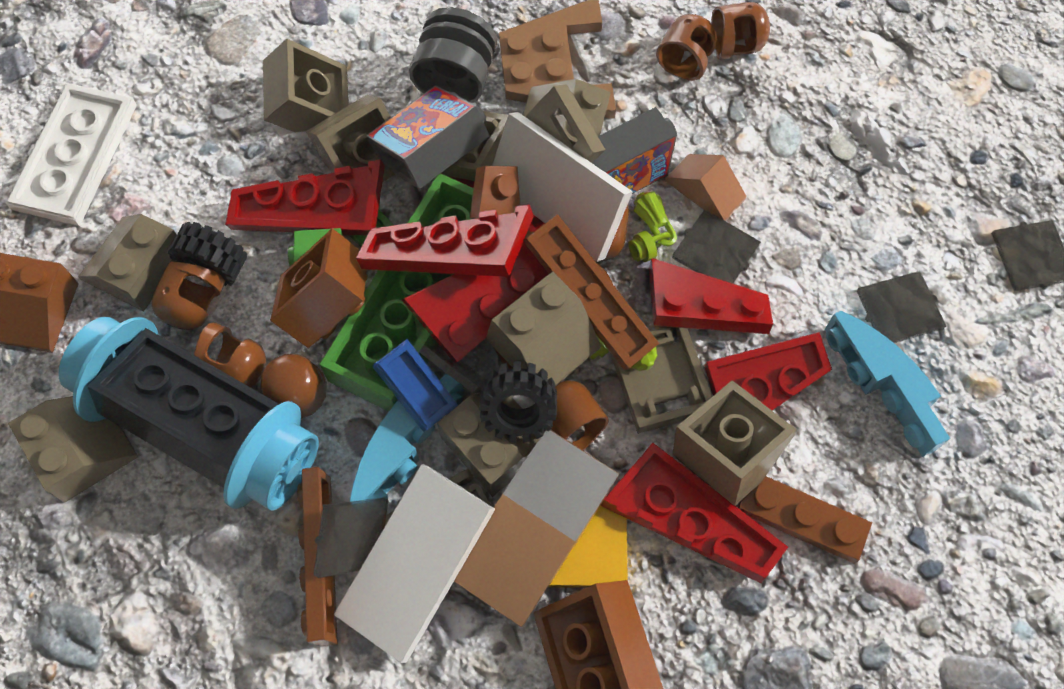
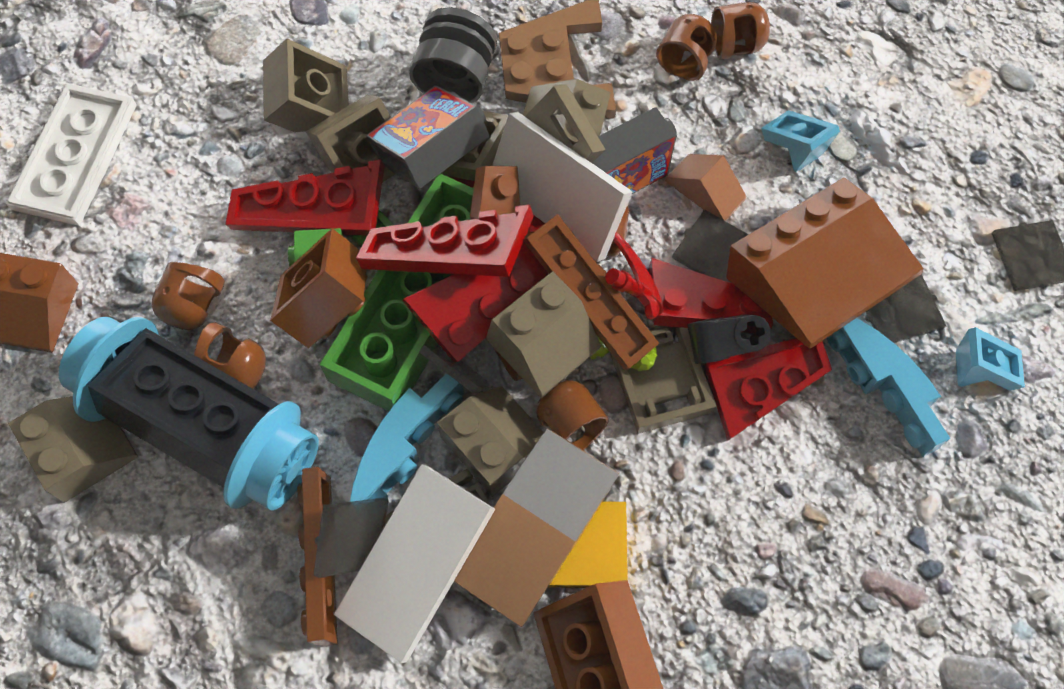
(131, 260): dark tan slope -> none
(208, 249): black tyre -> none
(295, 380): dark orange helmet -> none
(415, 385): blue tile -> none
(518, 421): black tyre -> none
(642, 286): none -> red piece
(651, 210): lime piece -> none
(688, 511): red wing -> none
(721, 337): none -> black piece
(732, 442): dark tan slope -> none
(802, 135): none -> medium azure slope
(807, 519): dark orange plate -> none
(823, 262): none -> dark orange slope
(988, 358): none -> medium azure slope

